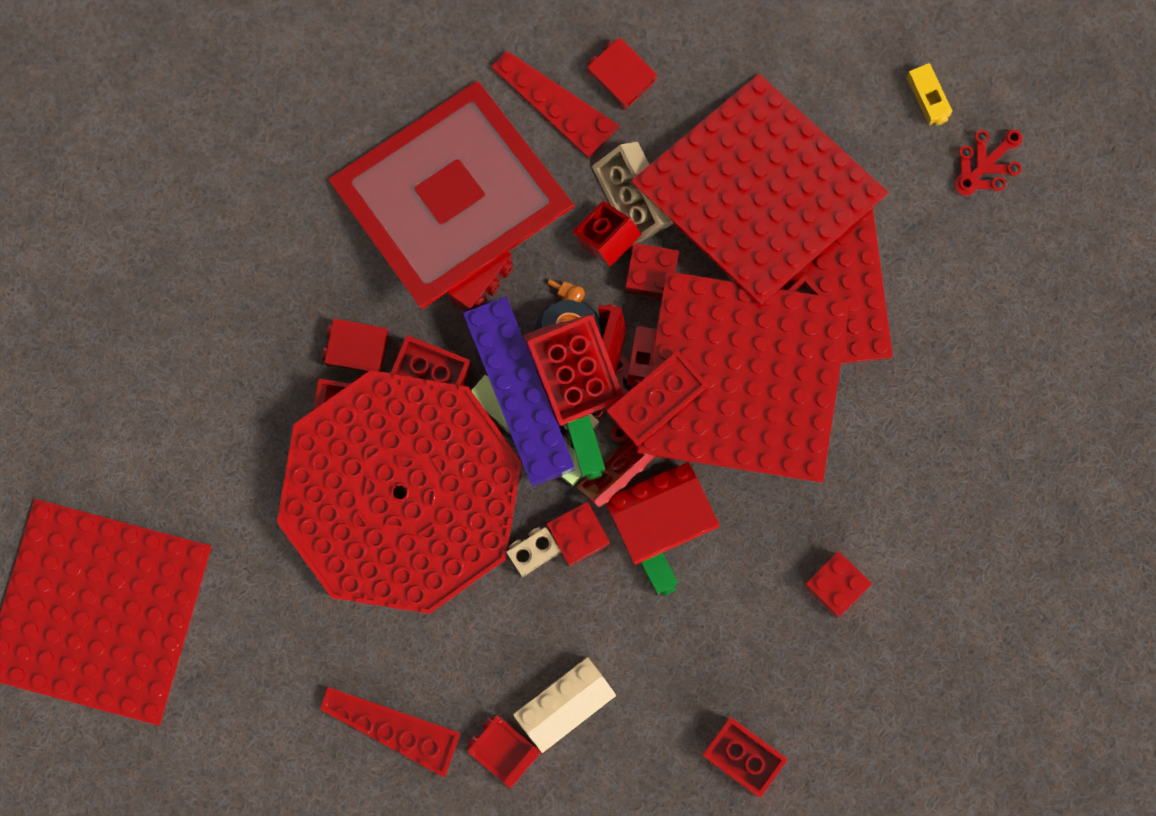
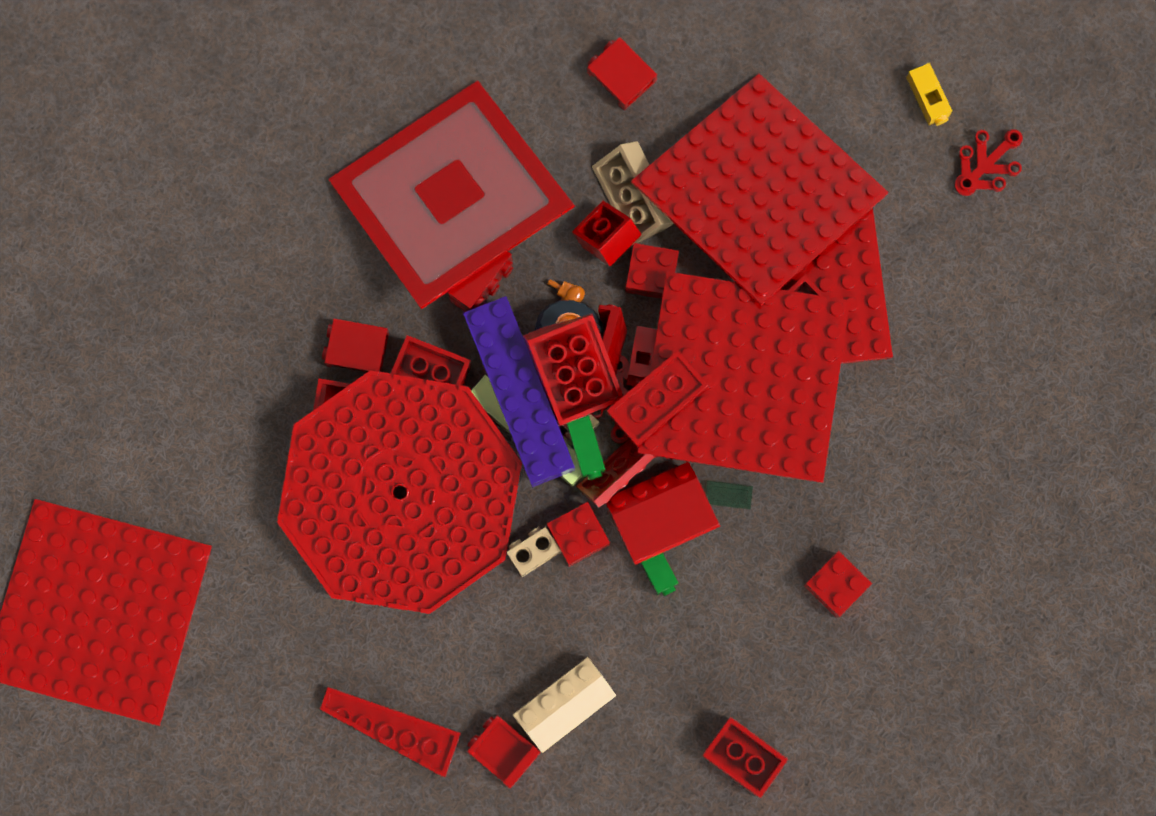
(567, 113): red wing -> none
(729, 495): none -> clear green tile

